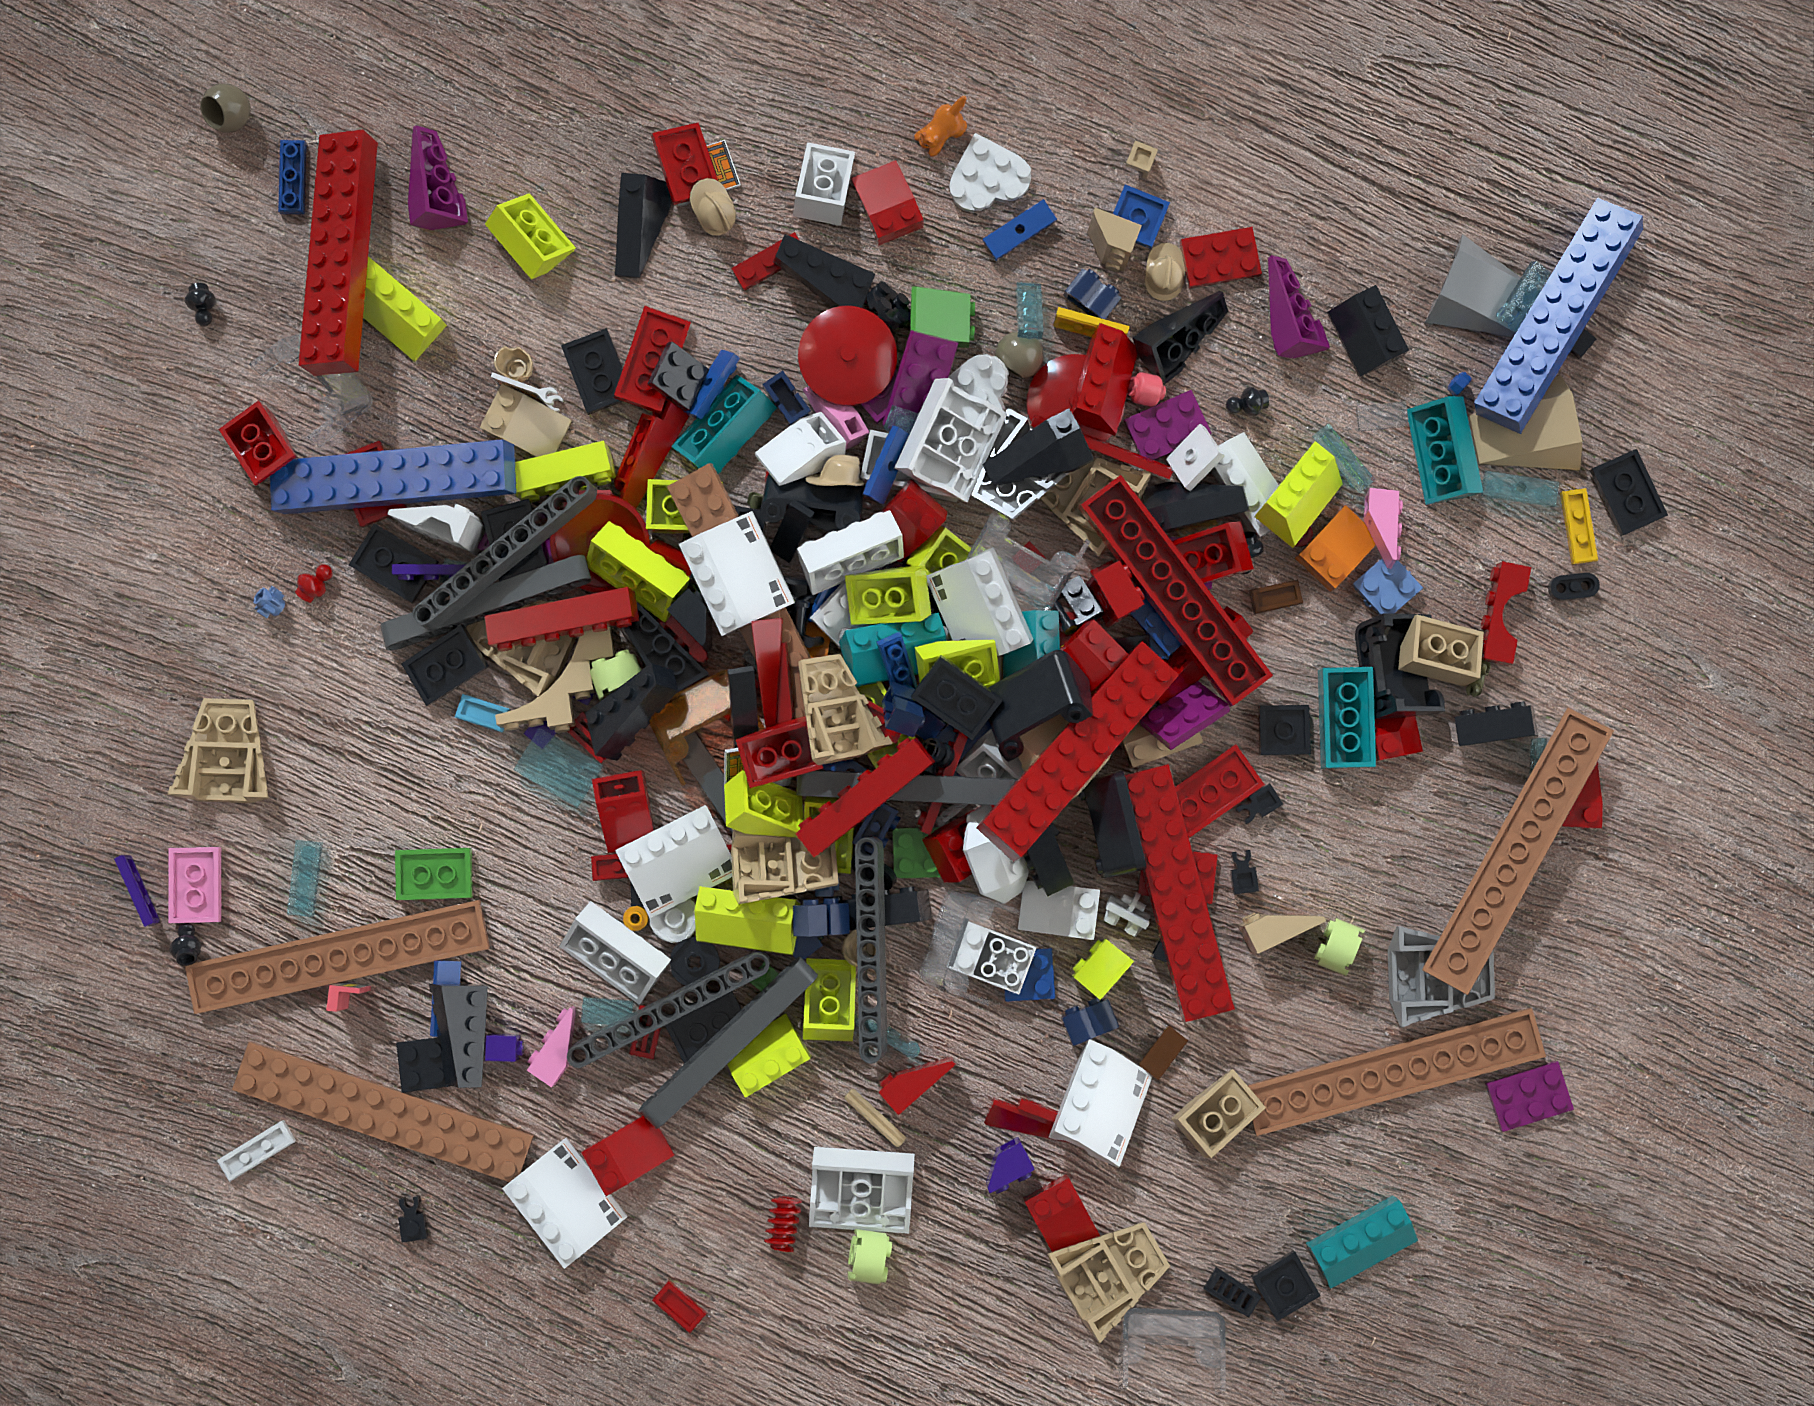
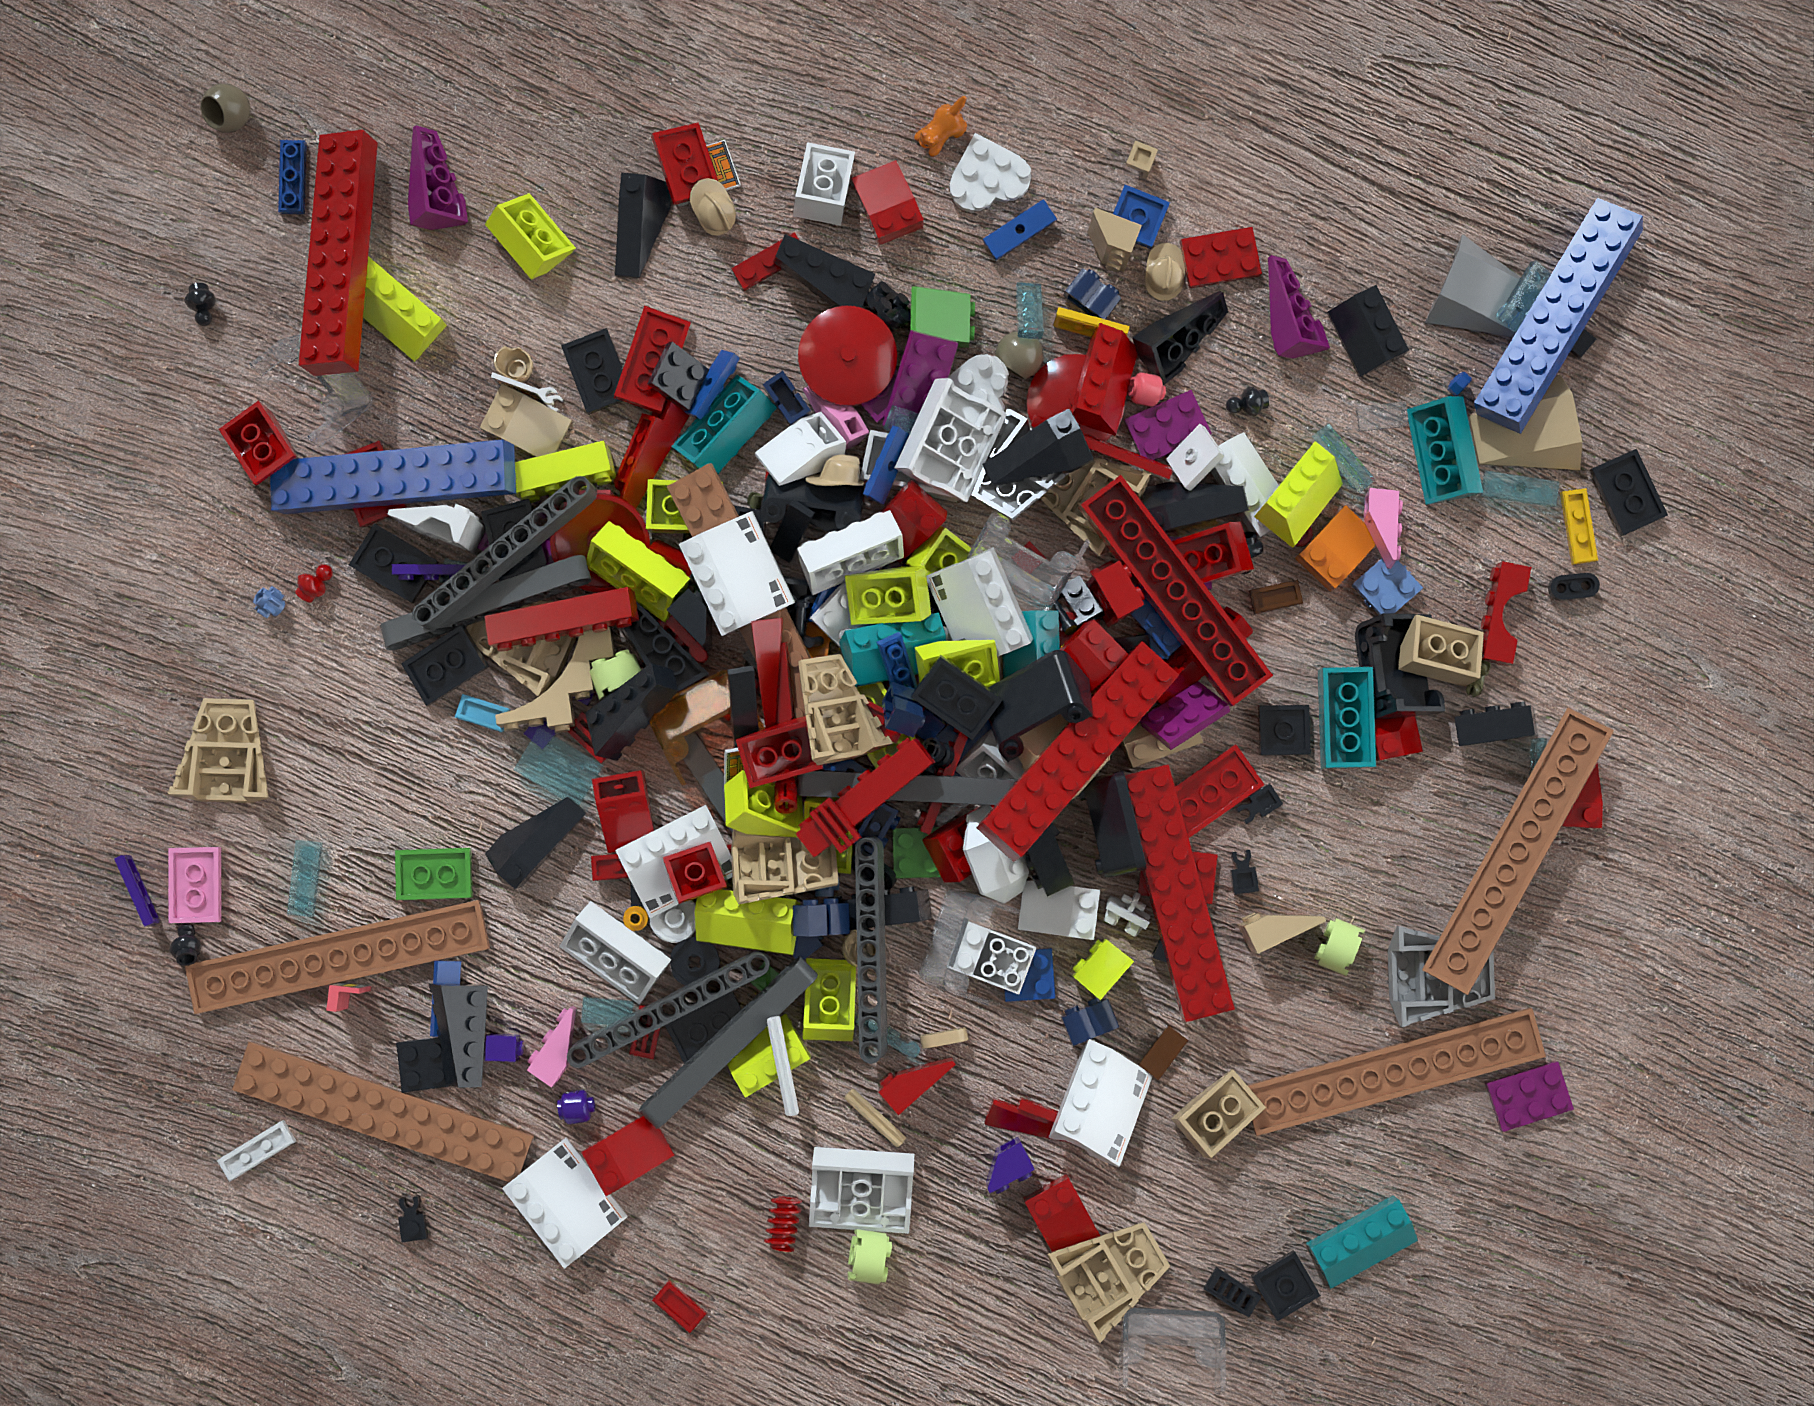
(526, 847): none -> black wedge
(575, 1107): none -> dark purple head
(694, 872): none -> red slope
(782, 1066): none -> white axle
(784, 792): none -> red hinge
(848, 842): none -> red tile
(944, 1037): none -> tan beam

